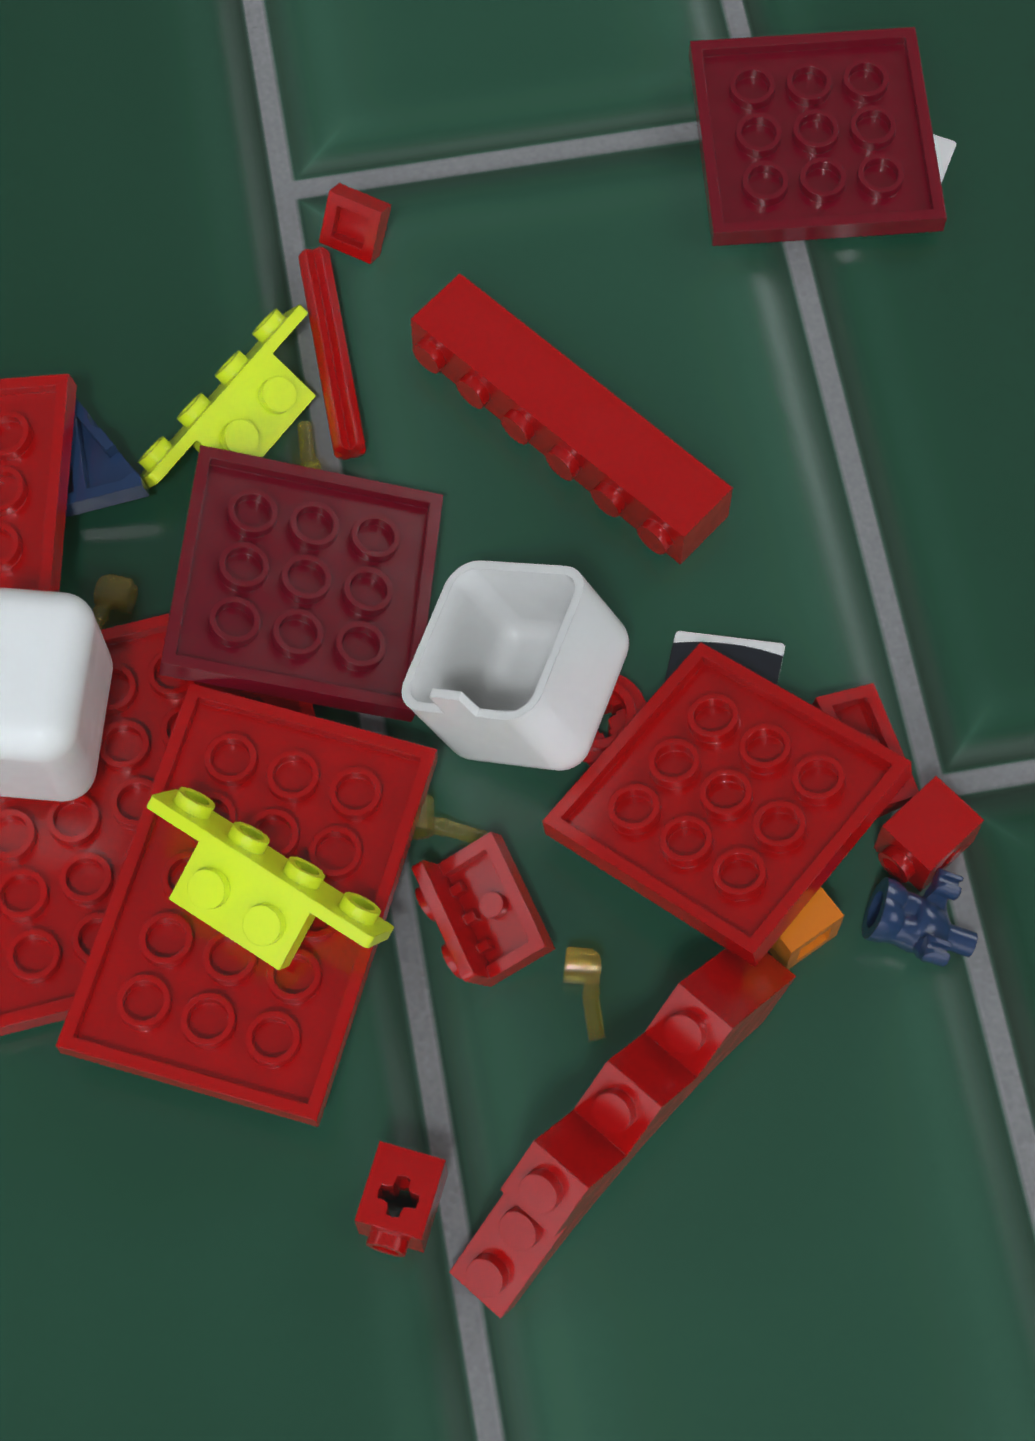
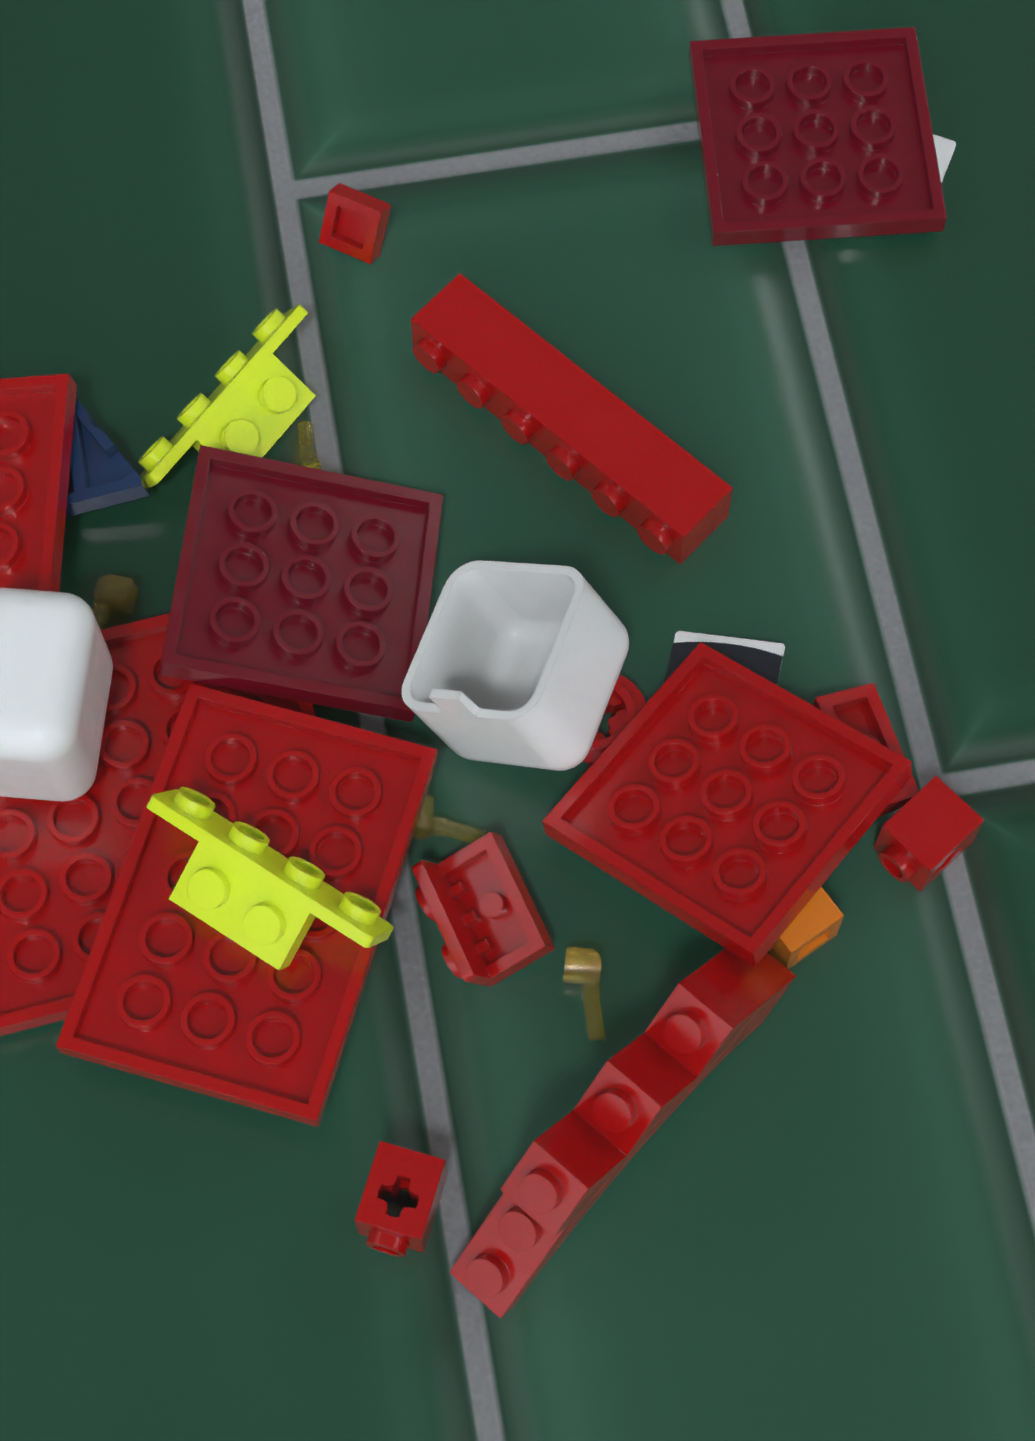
(332, 354): red axle -> none
(918, 922): dark blue piece -> none

